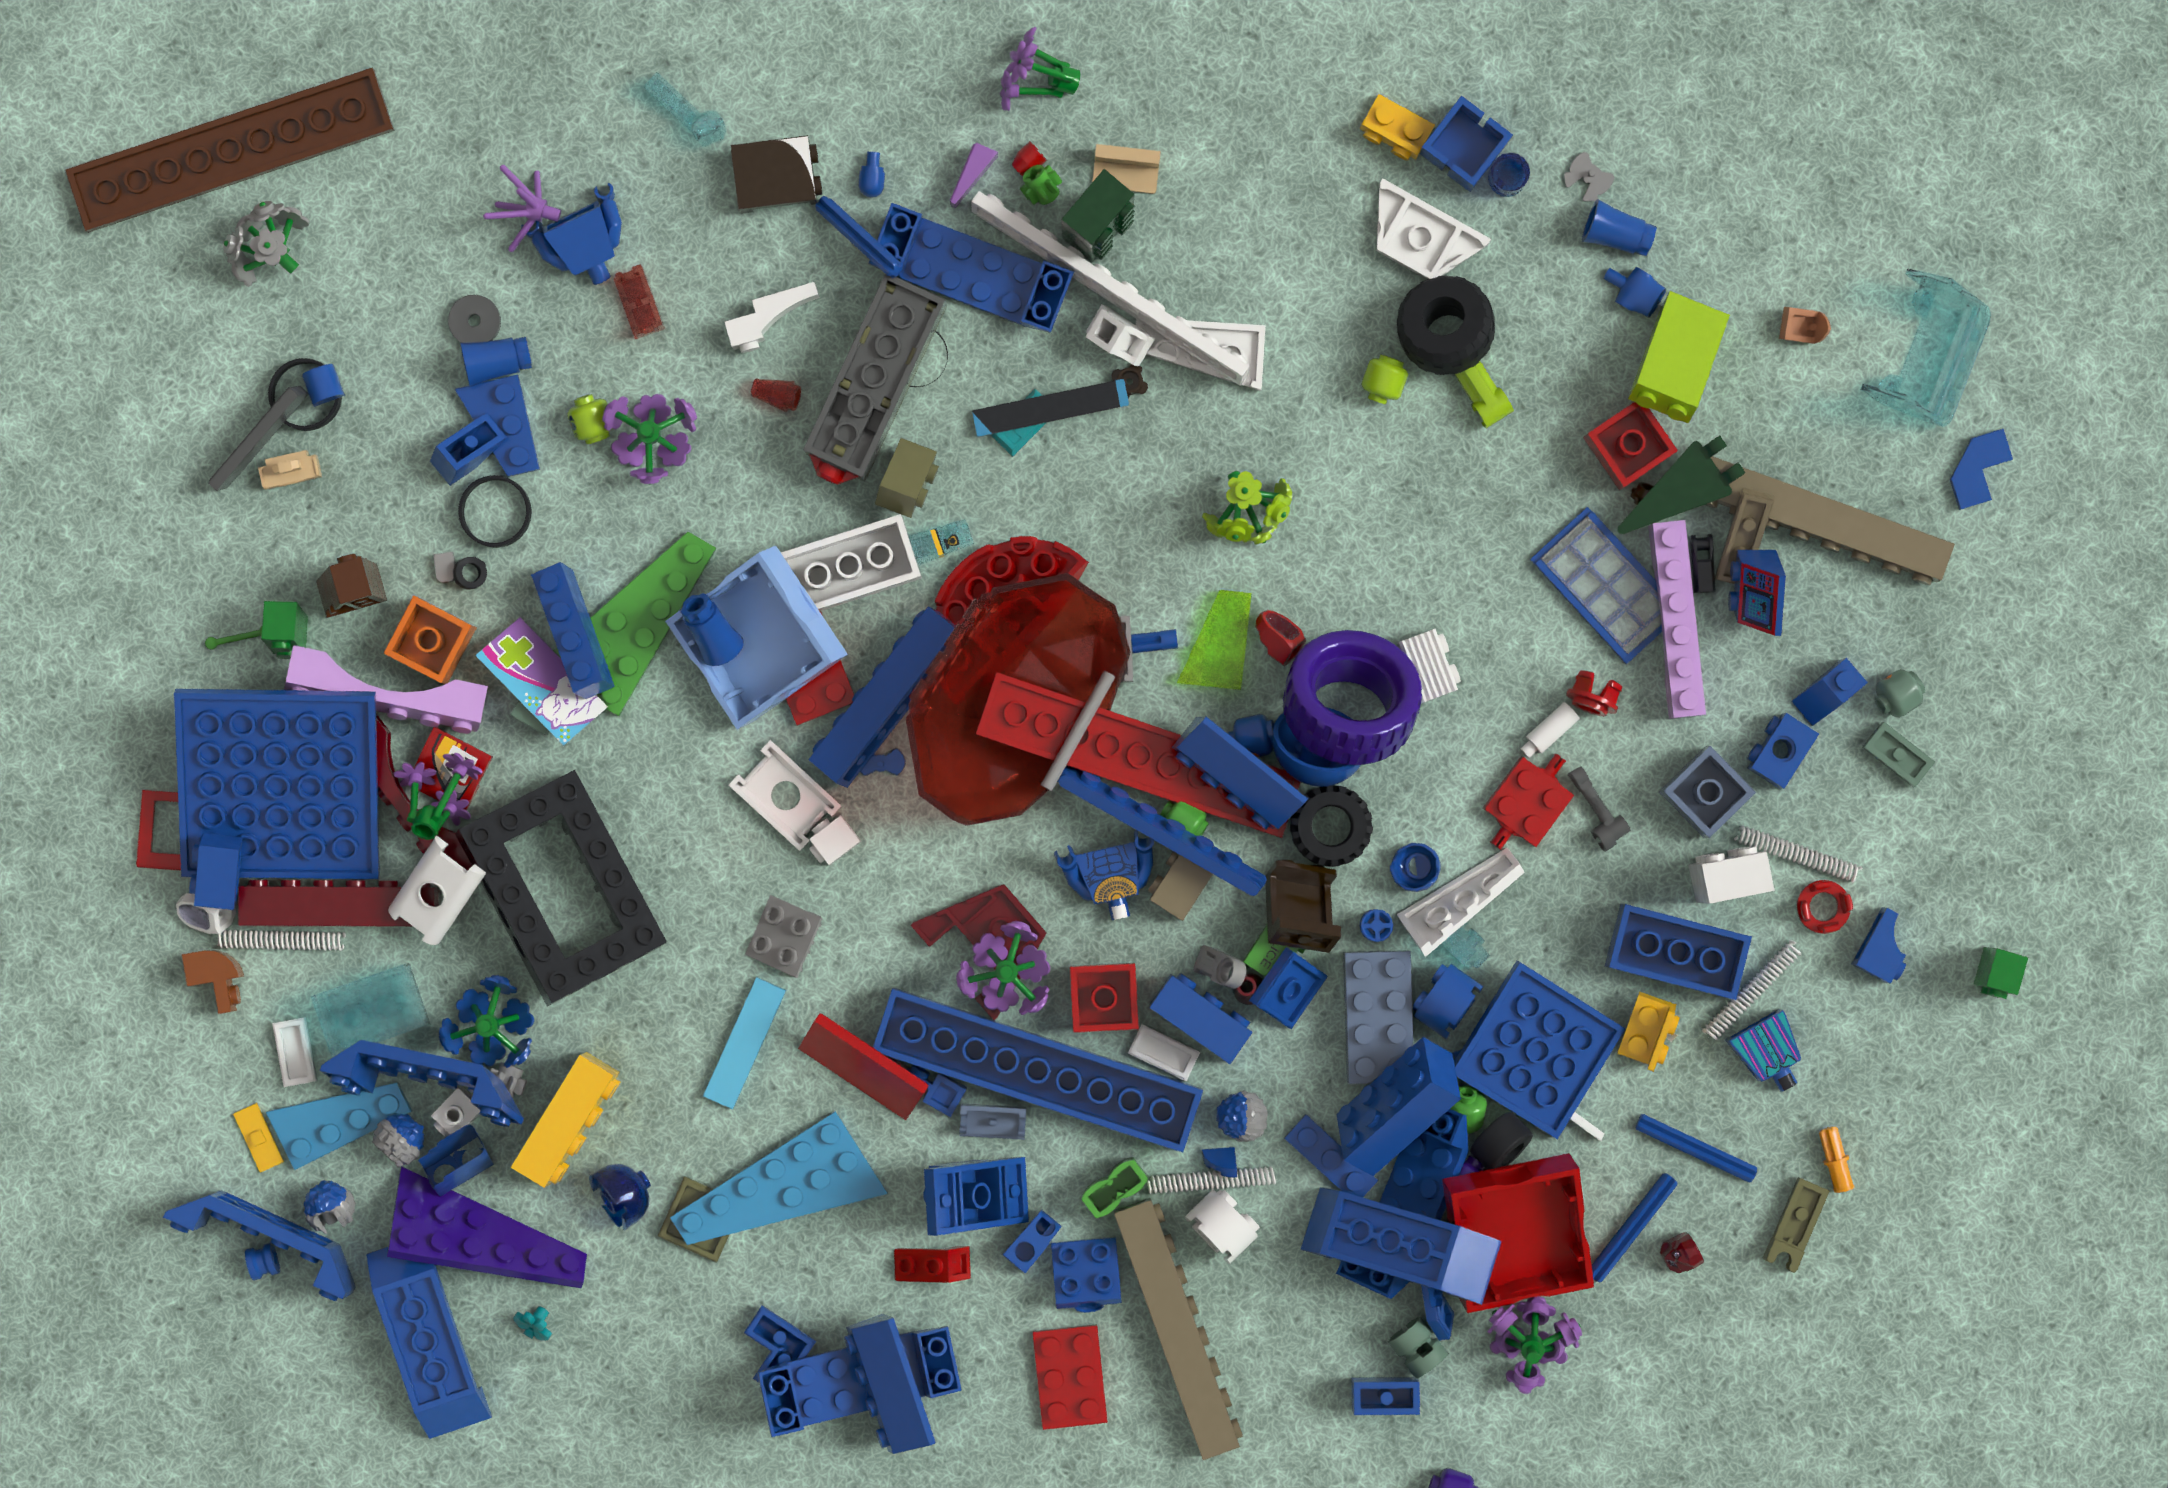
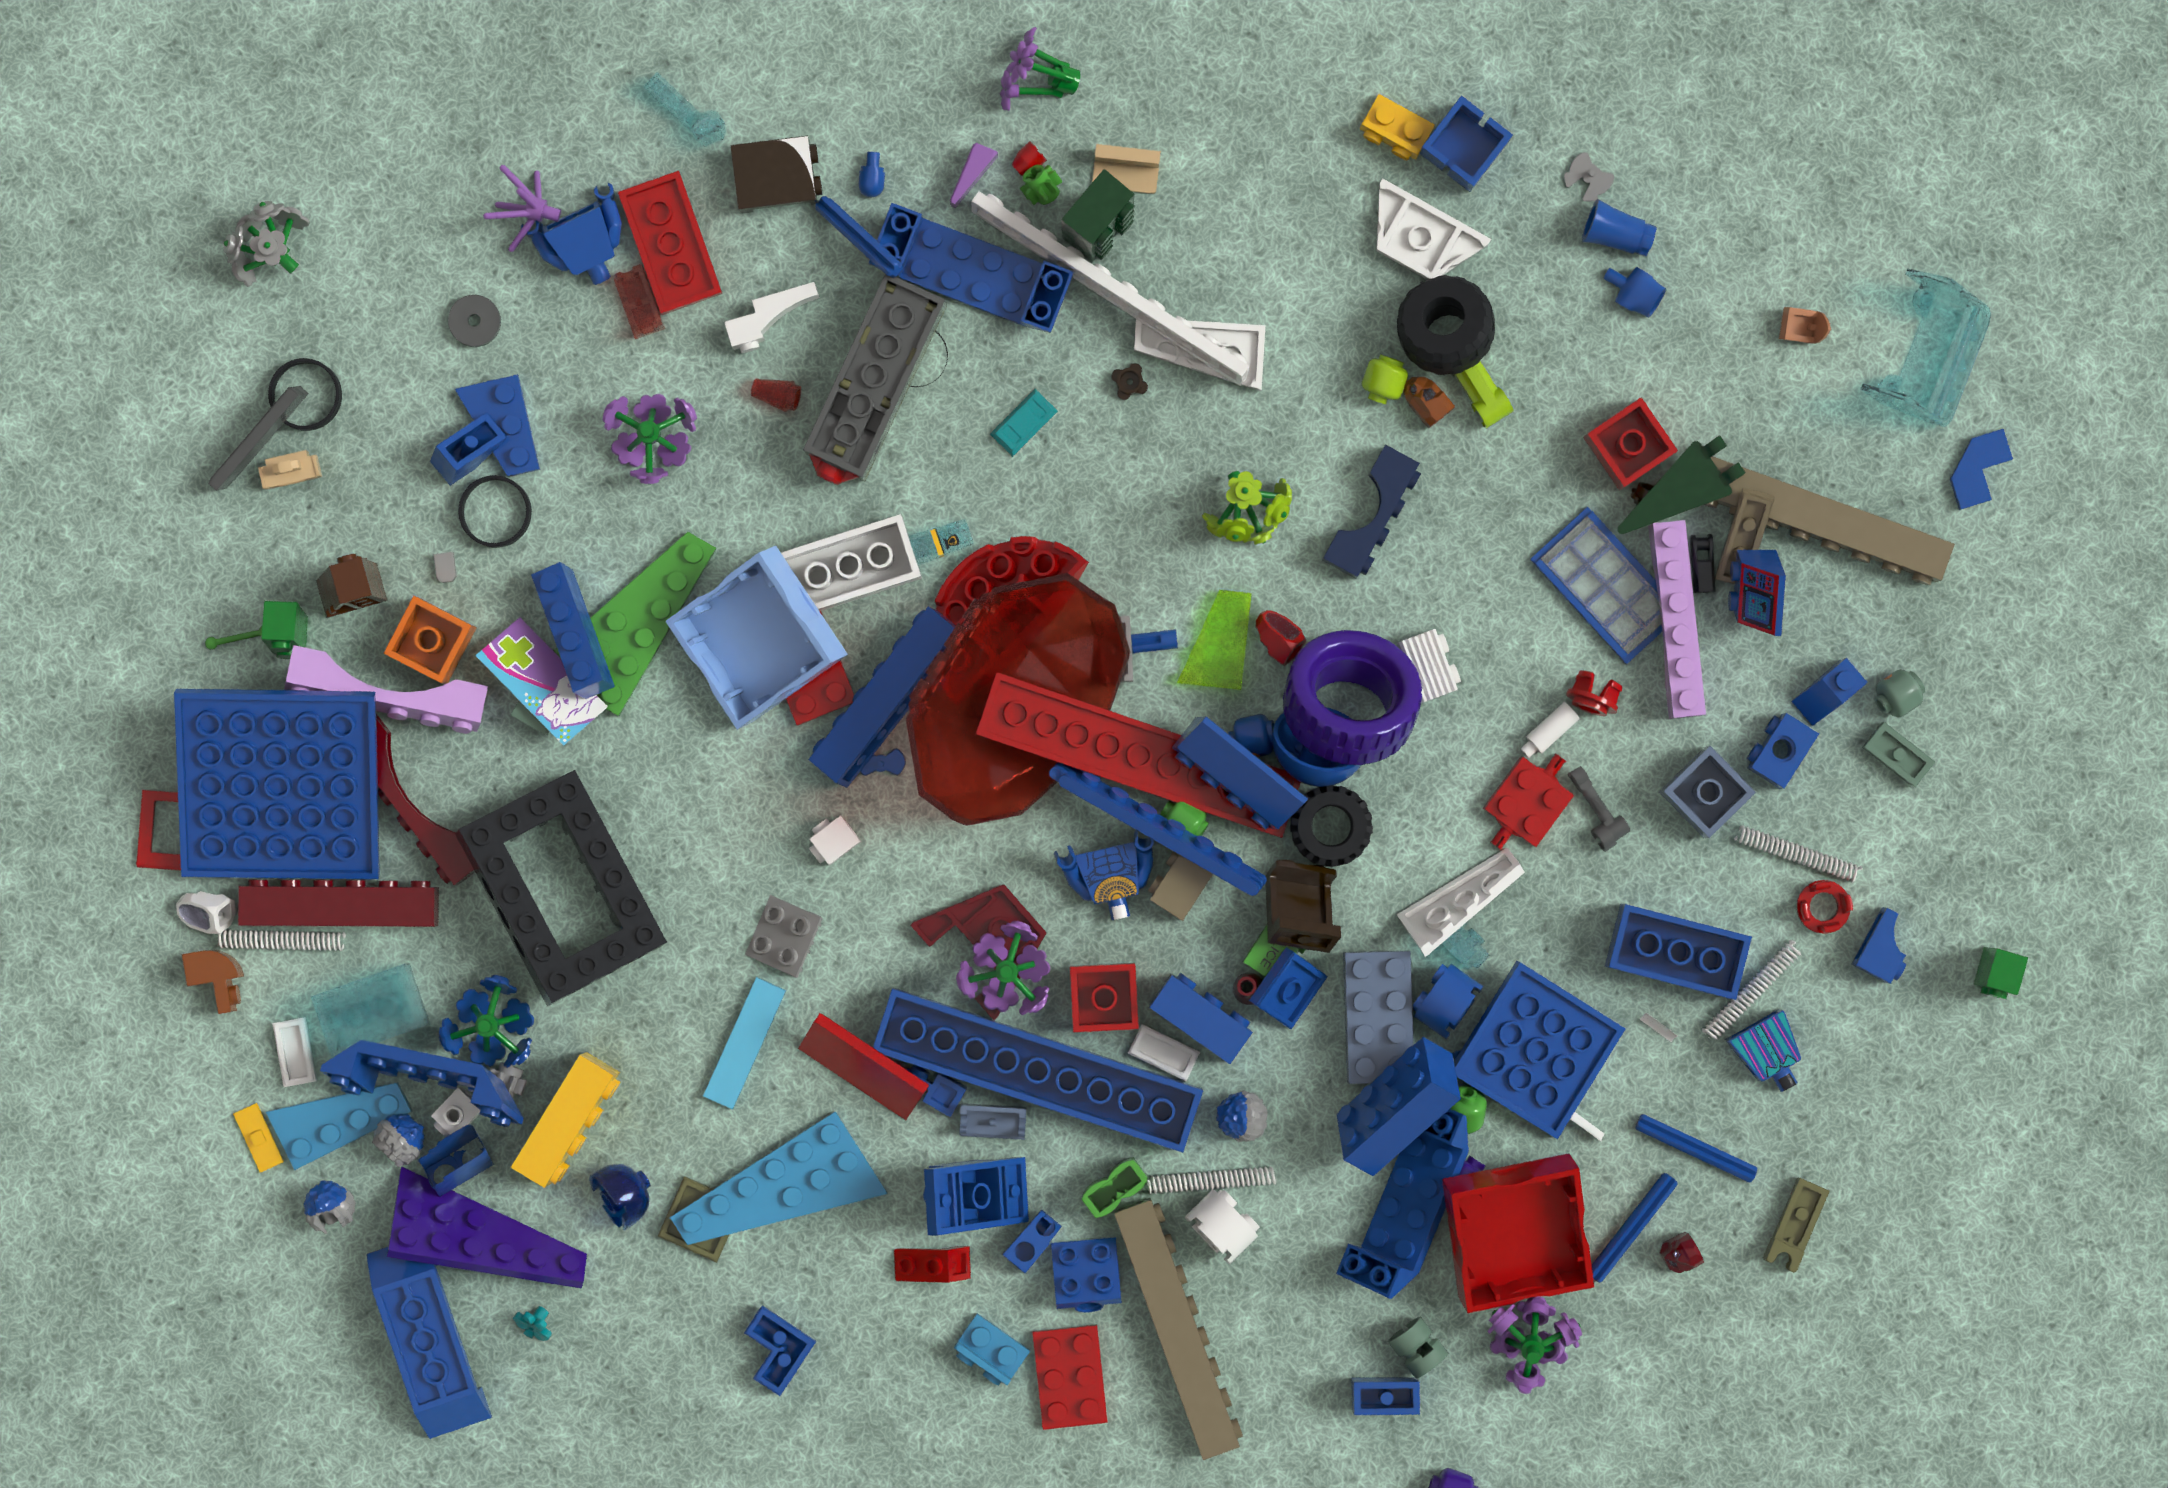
(217, 871): blue brick -> none
(229, 150): reddish brown plate -> none
(262, 1261): blue wheel -> none
(323, 384): blue brick -> none
(334, 1275): blue slope -> none
(430, 818): plant -> none
(432, 754): slope -> none
(450, 877): white piece -> none
(482, 572): black piece -> none
(494, 358): blue plant -> none
(587, 419): lime head -> none
(670, 242): none -> red plate
(712, 632): blue plant -> none
(758, 787): white piece -> none
(828, 1388): blue slope -> none
(889, 1384): blue slope -> none
(906, 478): olive brick -> none
(991, 1350): none -> dark azure bracket
(1050, 407): black sticker -> none
(1078, 730): light grey bar -> none
(1119, 336): white brick -> none
(1217, 966): light grey piece -> none
(1221, 1160): blue tile -> none
(1328, 1157): blue plate -> none
(1381, 925): blue wheel -> none
(1391, 476): none -> dark blue arch
(1401, 1244): blue slope -> none
(1427, 400): none -> dark orange rock
(1427, 867): blue hair -> none
(1438, 1312): blue tile -> none
(1501, 1142): black tyre -> none
(1509, 174): clear blue piece -> none
(1648, 1029): yellow bracket -> none
(1678, 357): lime brick -> none
(1730, 877): white brick -> none
(1836, 1160): light orange axle -> none

